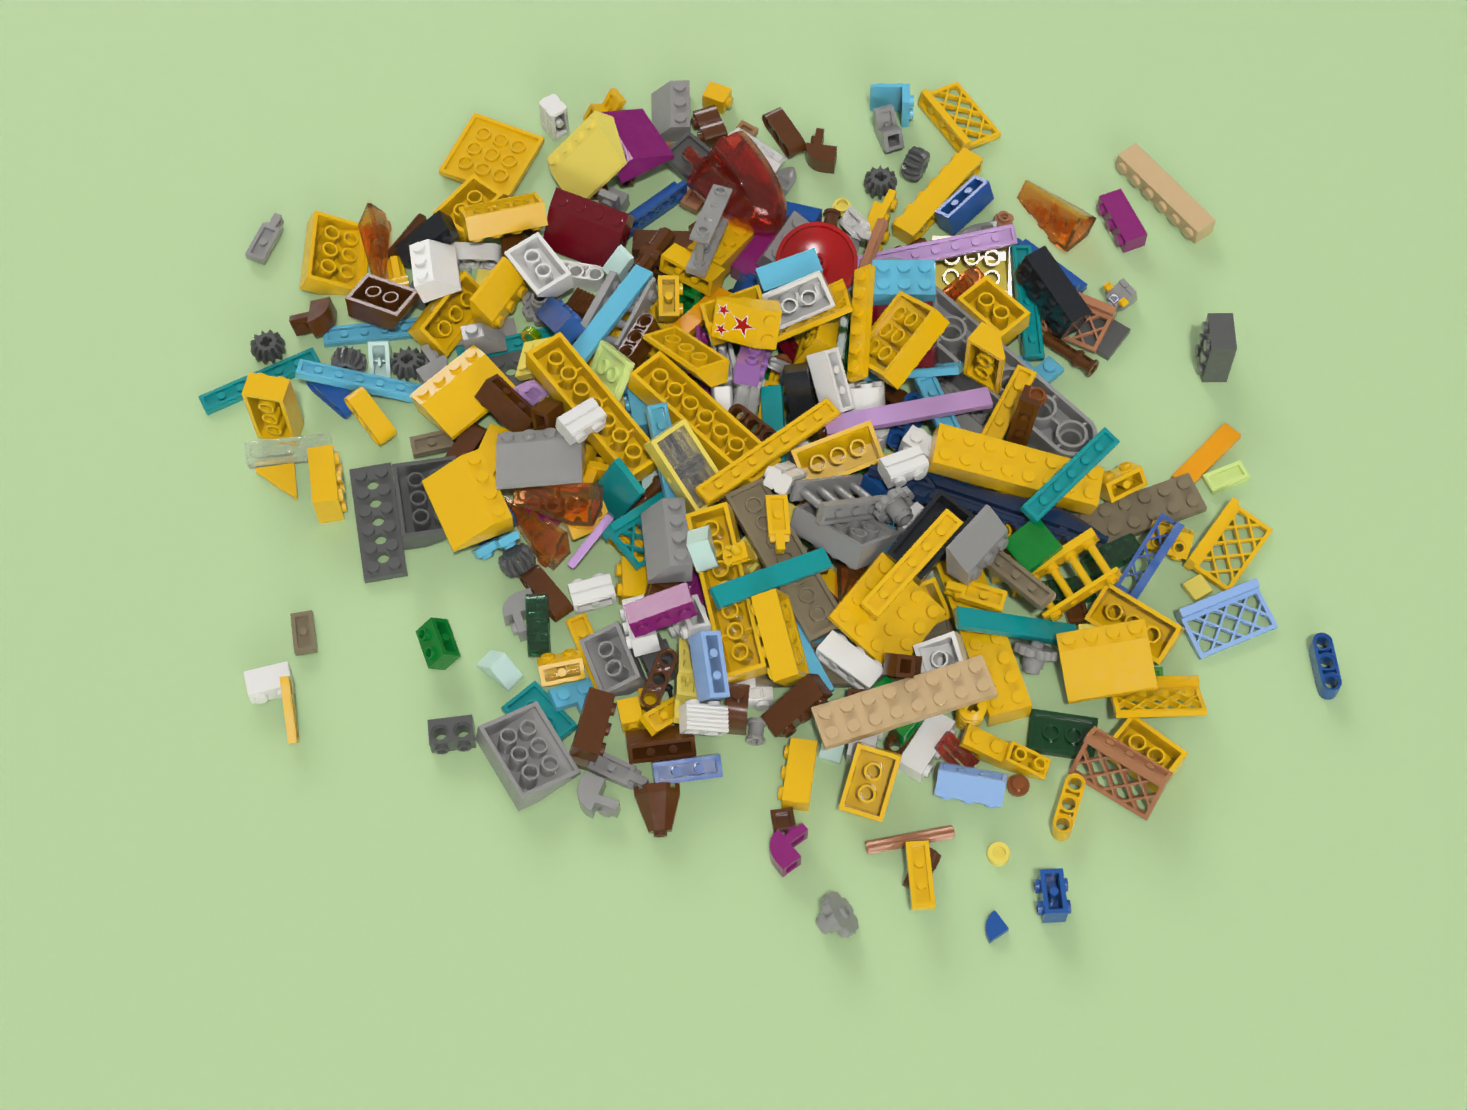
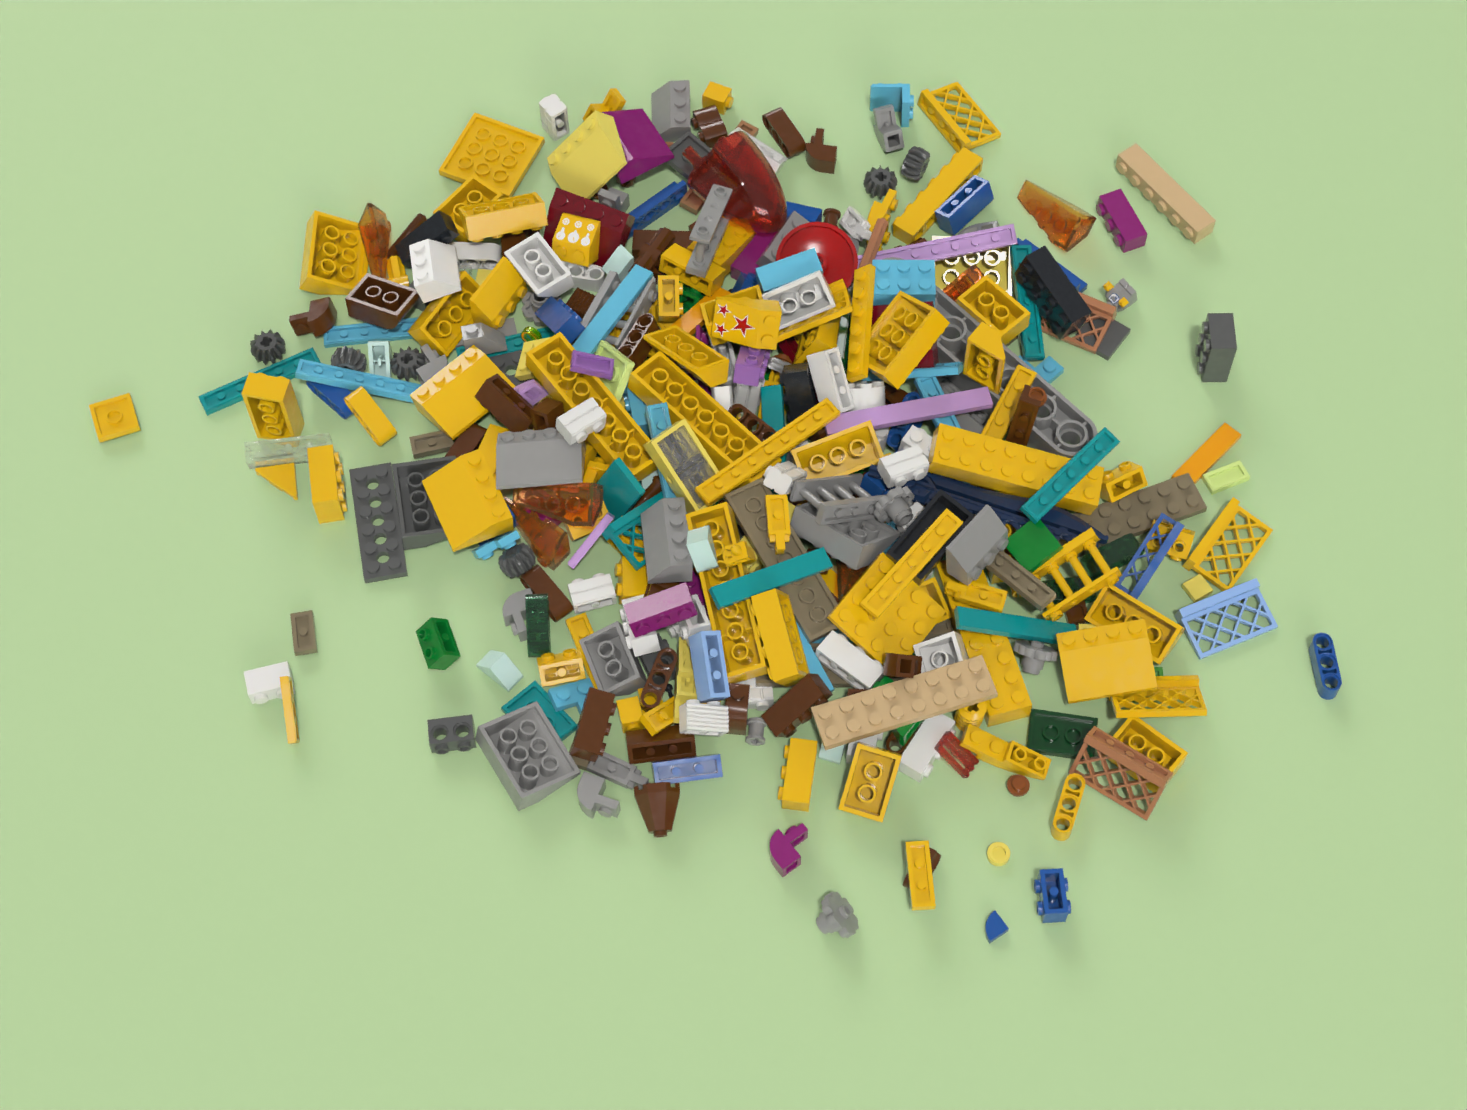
(114, 417): none -> yellow plate
(265, 240): light grey hinge -> none
(577, 240): none -> yellow slope
(592, 364): none -> medium lavender tile
(782, 819): reddish brown tile -> none
(787, 178): light grey plate -> none
(841, 204): light yellow plate -> none
(898, 841): nougat axle -> none
(970, 785): light blue brick -> none
(1004, 214): nougat plate -> none
(1076, 358): reddish brown pin -> none

